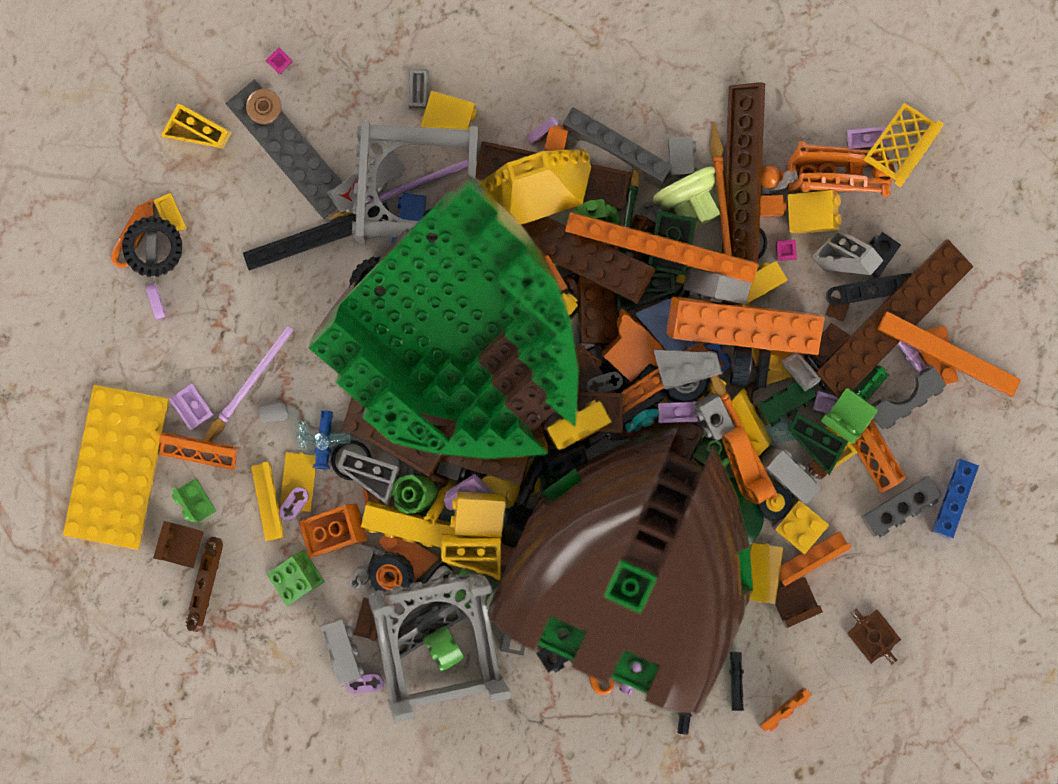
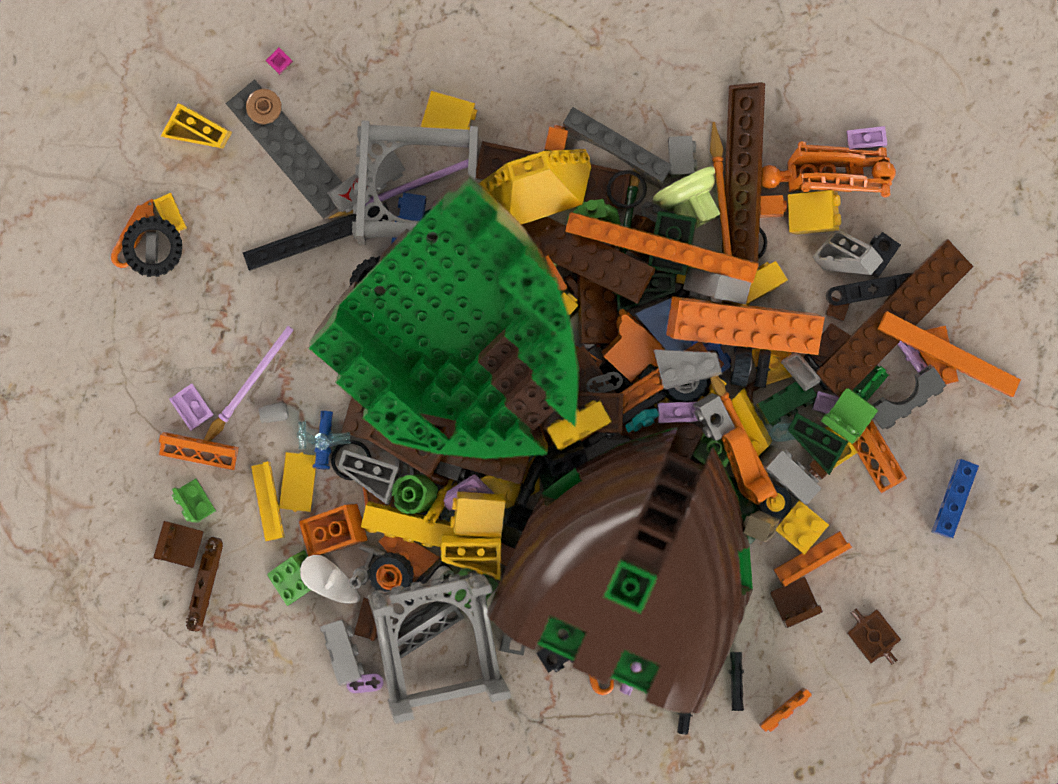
(116, 467): yellow plate -> none
(155, 300): lavender beam -> none
(297, 507): lavender beam -> none
(327, 580): none -> white shield
(418, 104): light grey tile -> none
(443, 648): bright green brick -> none
(542, 131): lavender beam -> none
(622, 173): none -> black tyre
(760, 526): none -> dark tan brick
(766, 568): yellow piece -> none
(786, 250): dark pink plate -> none
(787, 178): light grey piece -> none
(919, 148): yellow fence -> none
(924, 487): dark grey brick -> none

